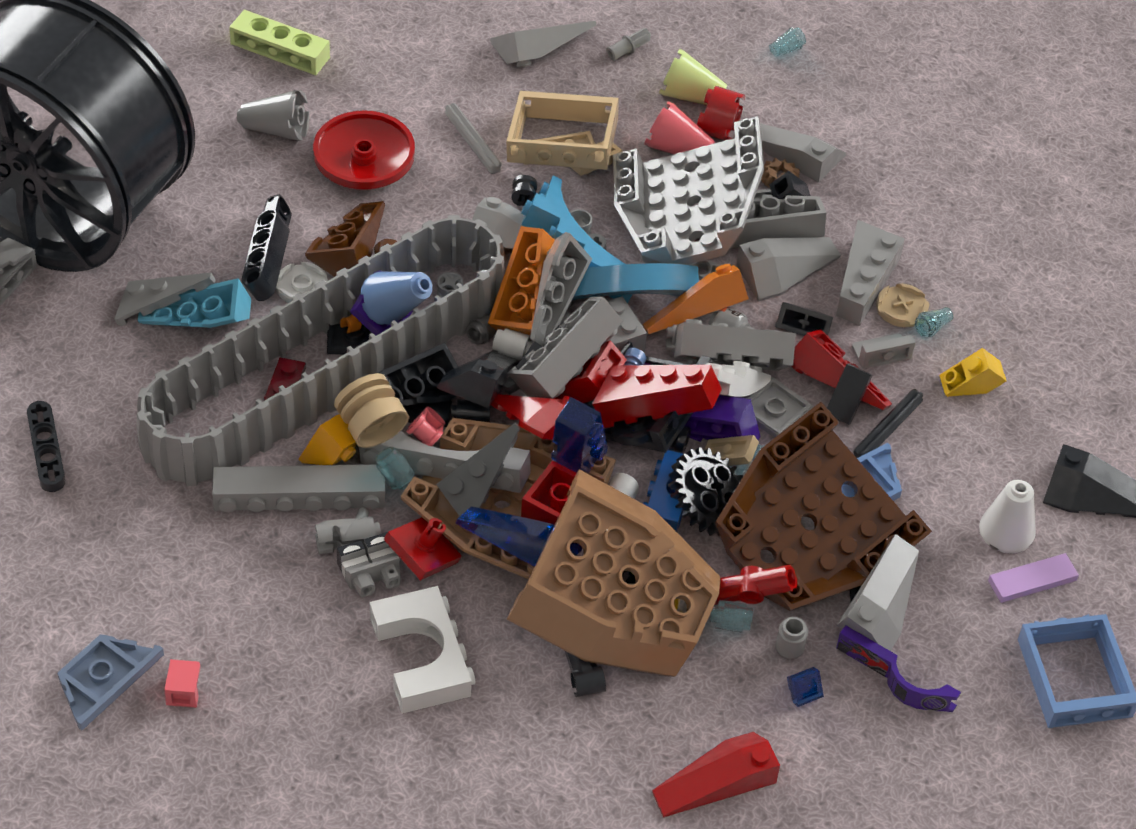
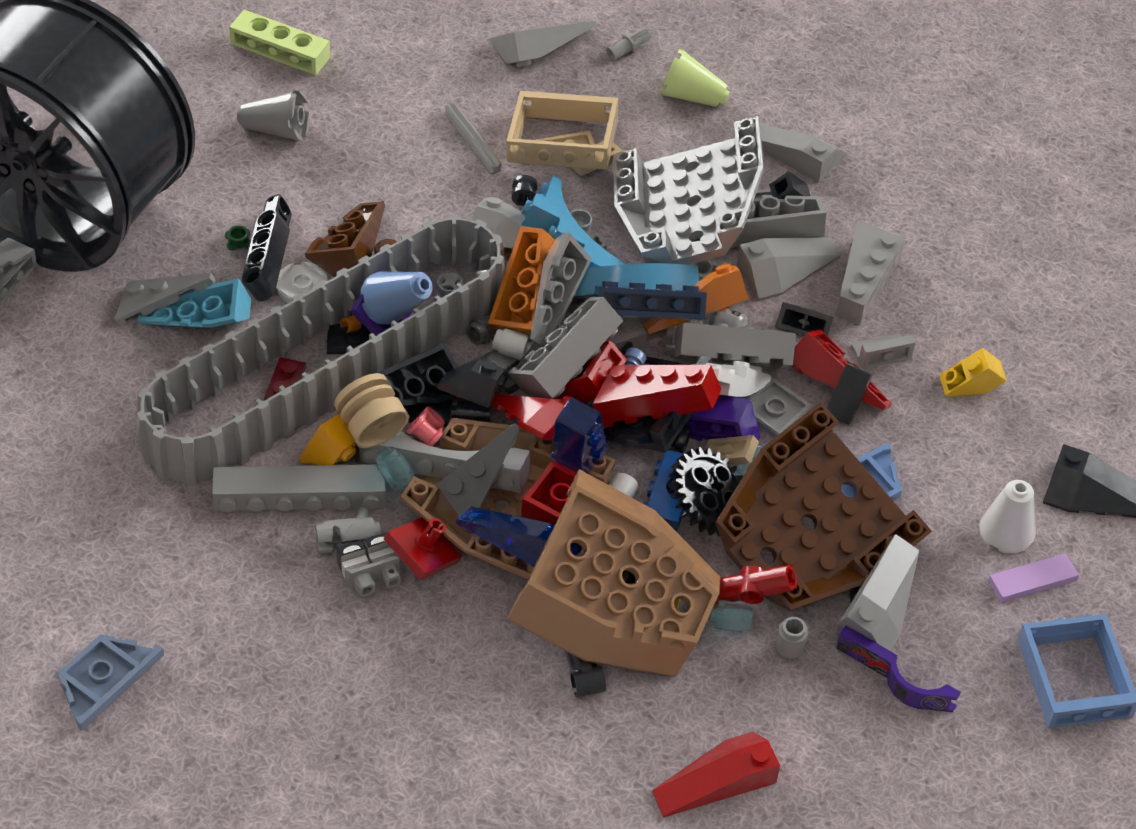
(46, 446): black beam -> none
(182, 683): coral panel -> none
(238, 237): none -> dark green plate
(364, 150): red dish -> none
(425, 614): white arch -> none
(657, 302): none -> dark blue brick
(676, 132): coral cone -> none
(721, 112): red brick -> none
(772, 168): medium nougat gear -> none
(788, 42): clear light blue cone -> none
(805, 686): clear blue tile -> none
(889, 423): black axle -> none
(901, 304): tan tile -> none
(932, 321): clear light blue cone -> none

